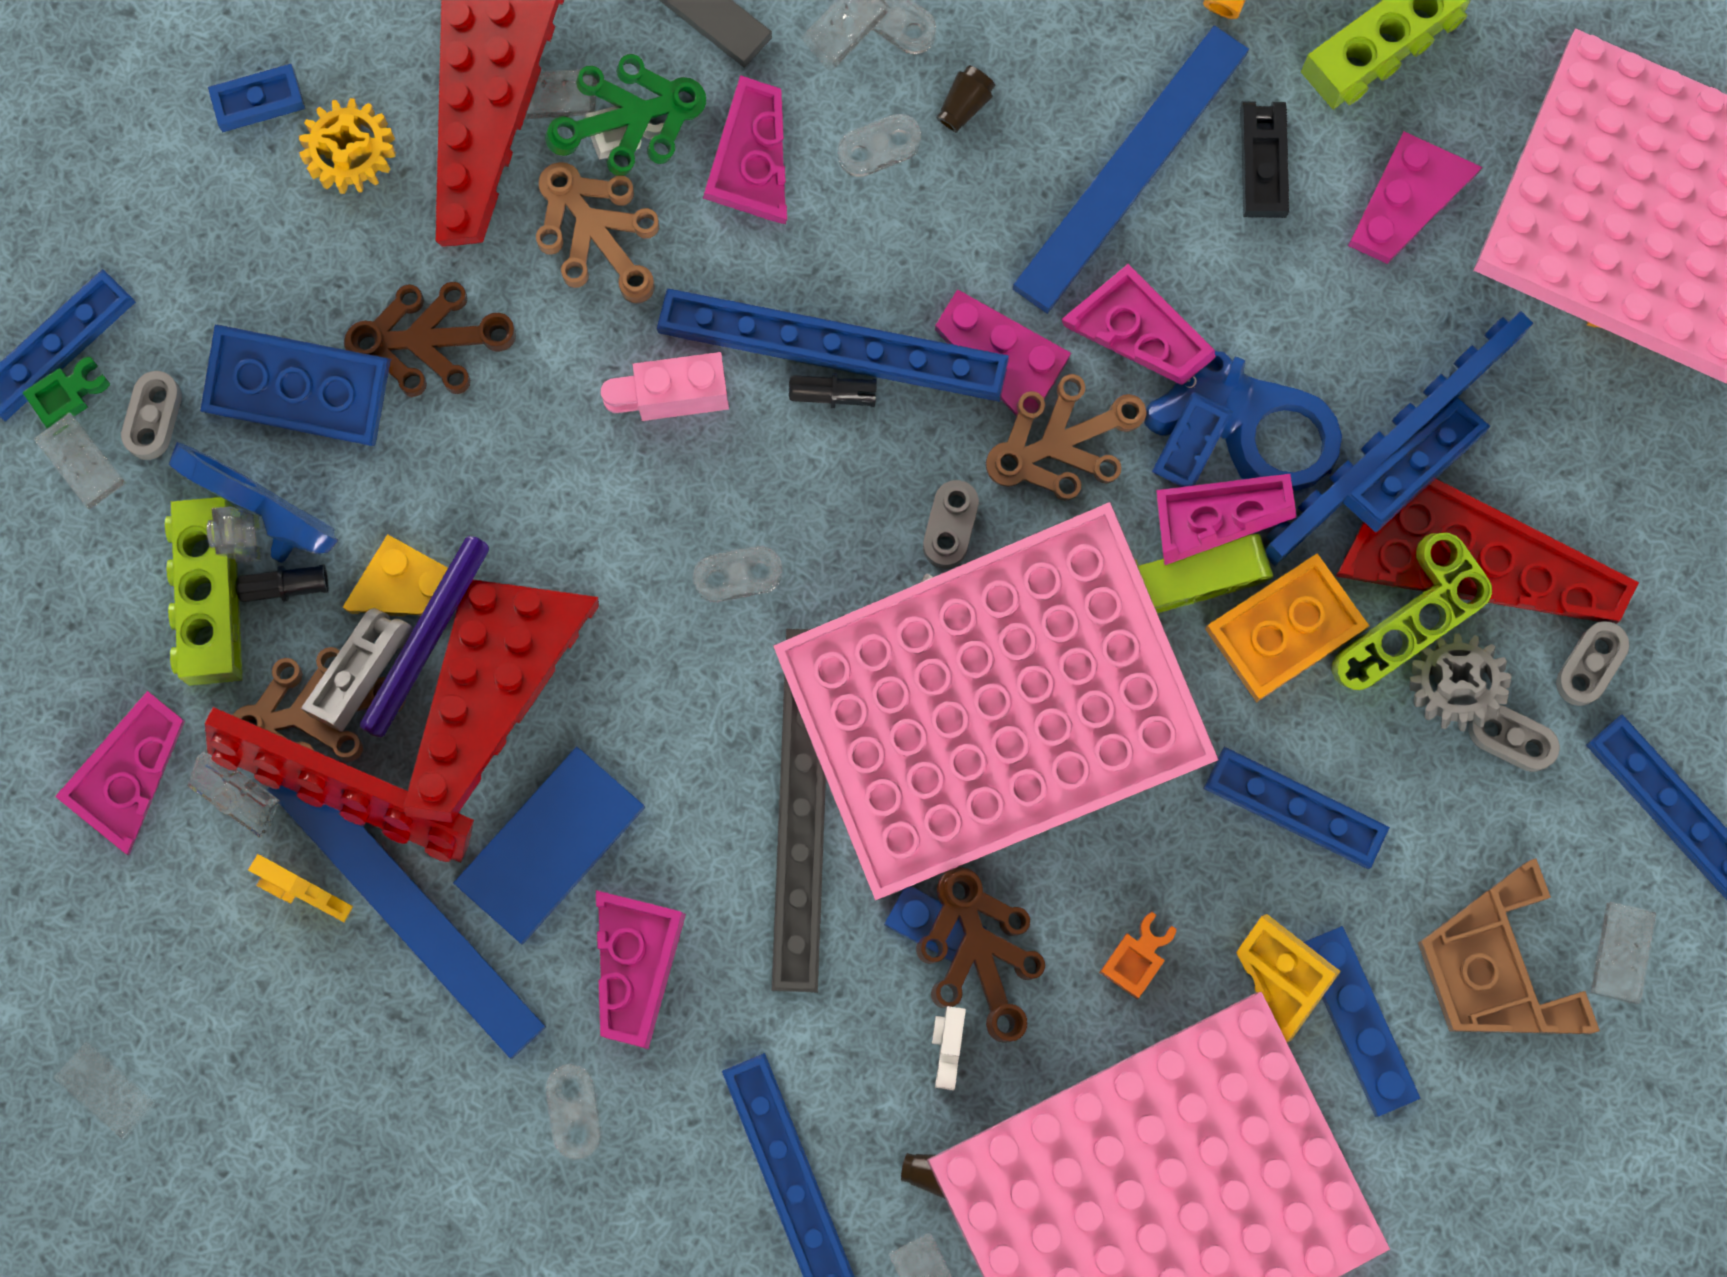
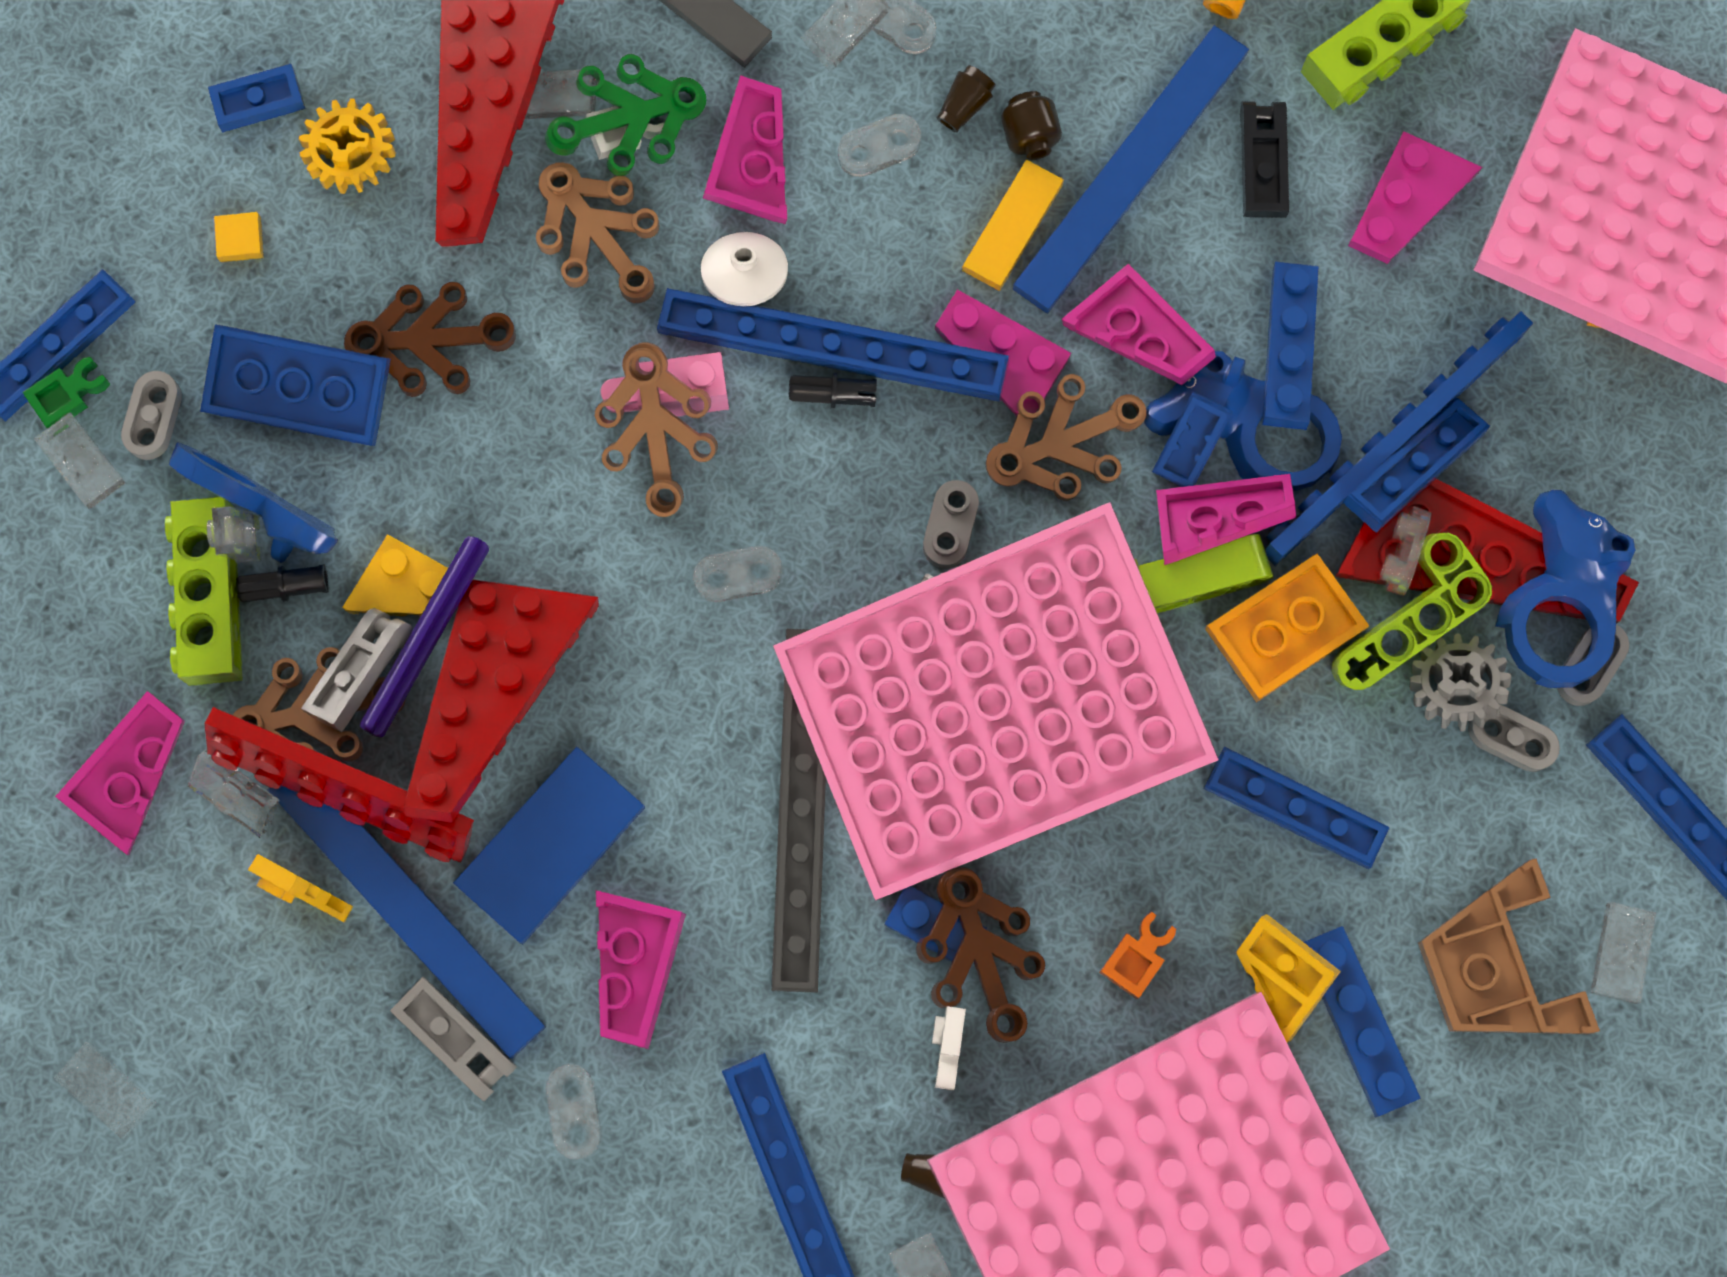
(238, 237): none -> yellow tile
(451, 1037): none -> light grey plate
(654, 421): none -> medium nougat plant
(748, 281): none -> white dish
(1012, 225): none -> yellow tile
(1031, 125): none -> dark brown head
(1290, 346): none -> blue plate
(1411, 532): none -> clear plate
(1583, 570): none -> blue animal

